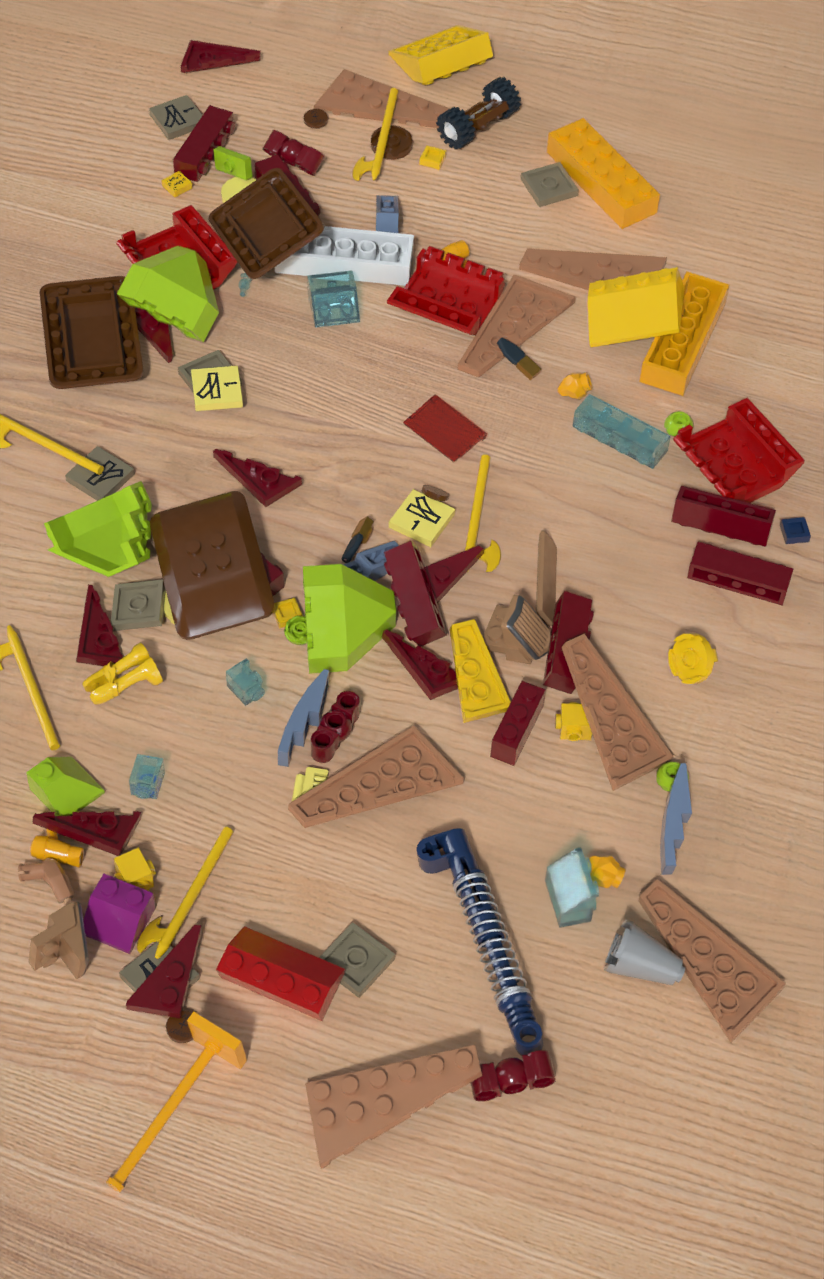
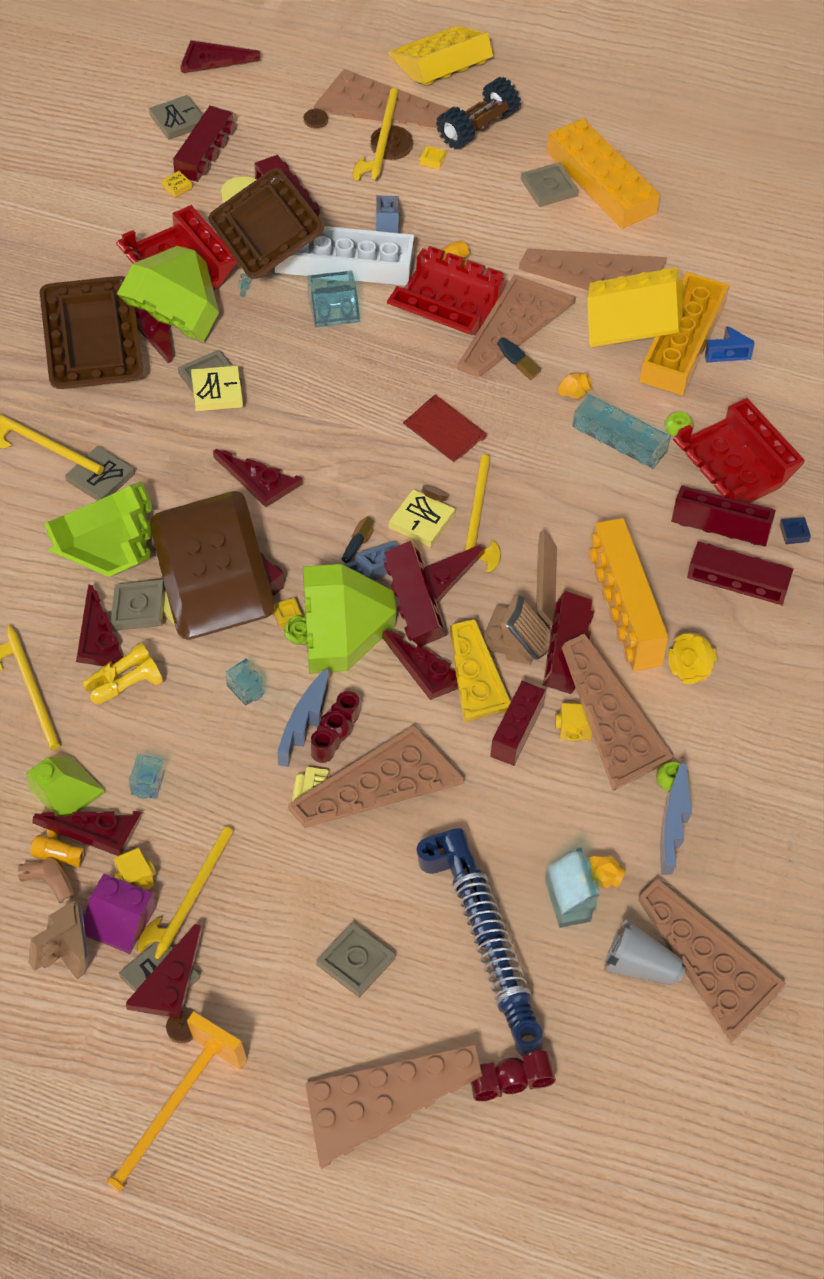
(233, 163): lime plate -> none
(280, 972): red slope -> none
(293, 152): dark red piece -> none
(628, 595): none -> light orange brick
(731, 348): none -> blue slope

